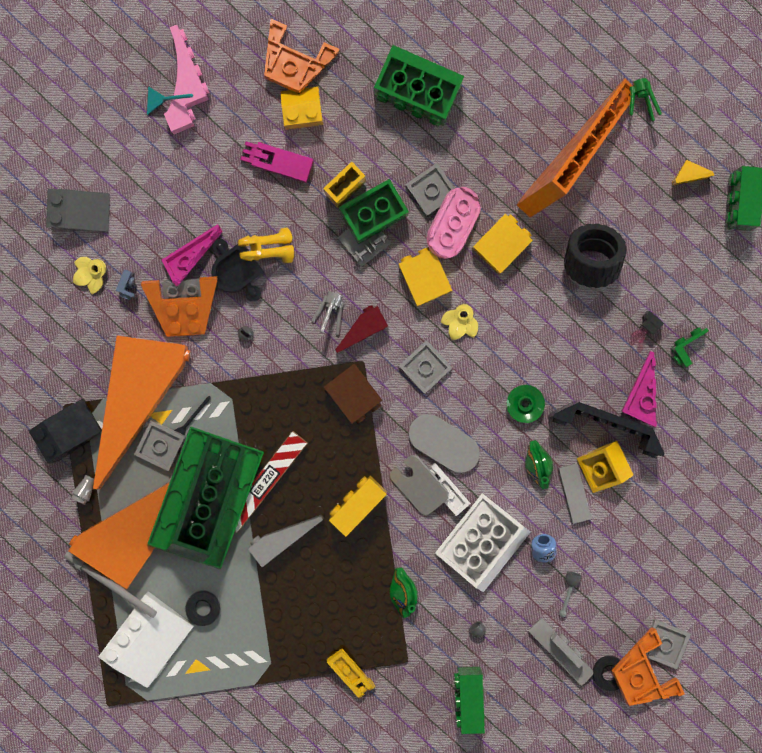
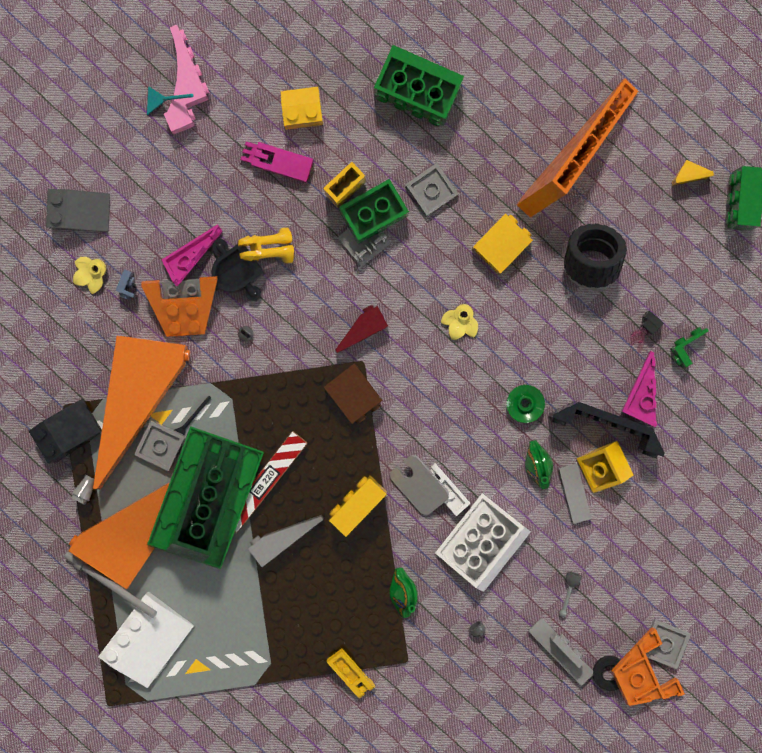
(191, 612): black tyre -> none
(291, 67): orange wing -> none
(331, 301): light grey plant -> none
(424, 276): yellow brick -> none
(425, 366): light grey tile -> none
(444, 443): light grey tile -> none
(453, 222): bright pink tile -> none
(469, 700): green brick -> none
(544, 548): medium blue head -> none
(642, 89): green plant -> none

